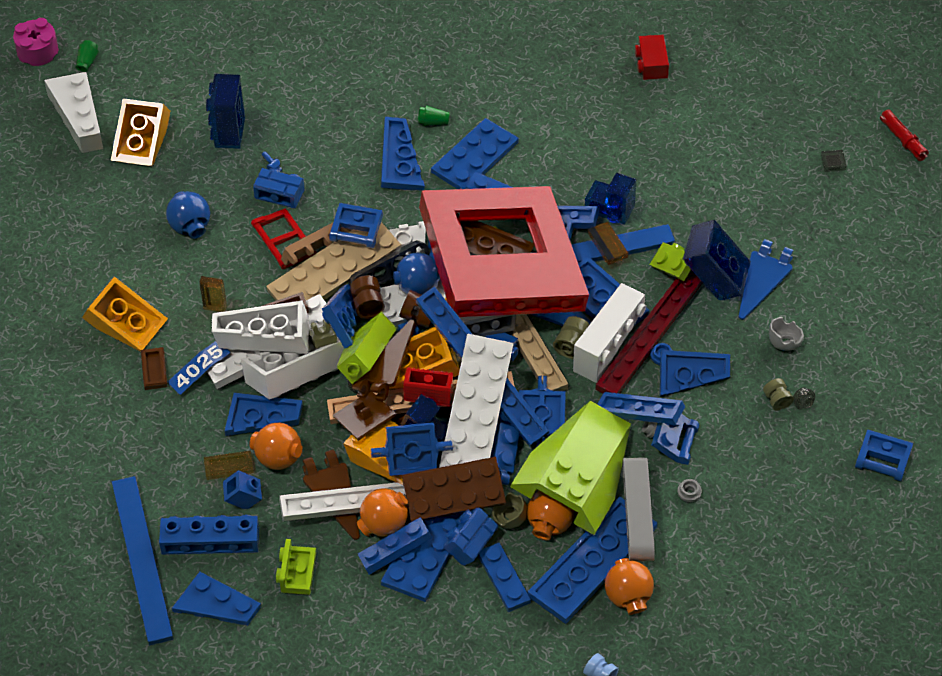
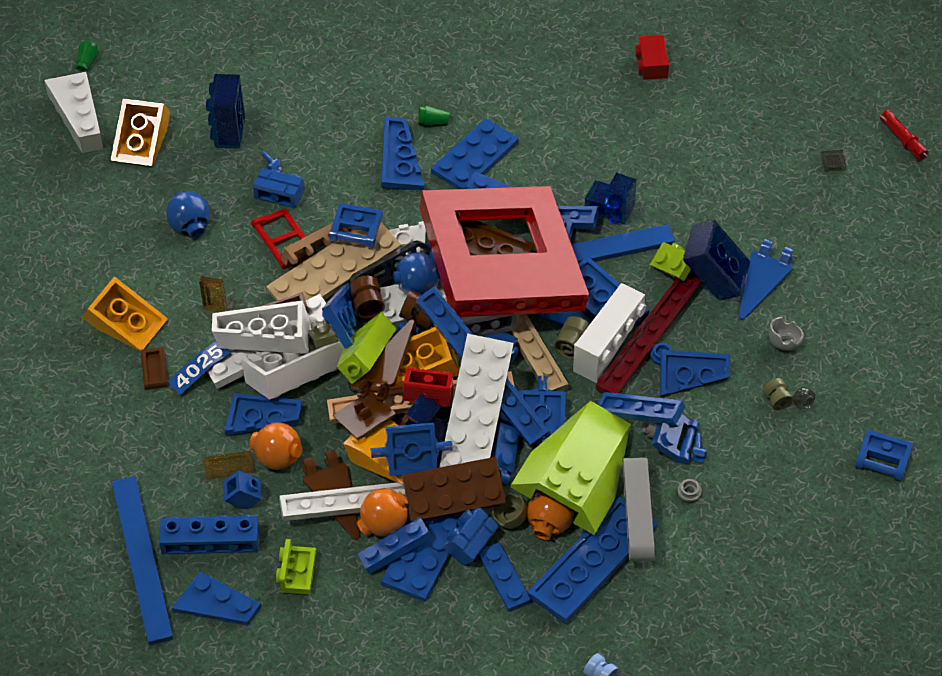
(35, 42): dark pink brick -> none
(607, 243): clear orange tile -> none
(629, 585): orange brick -> none
(698, 453): none -> blue hand

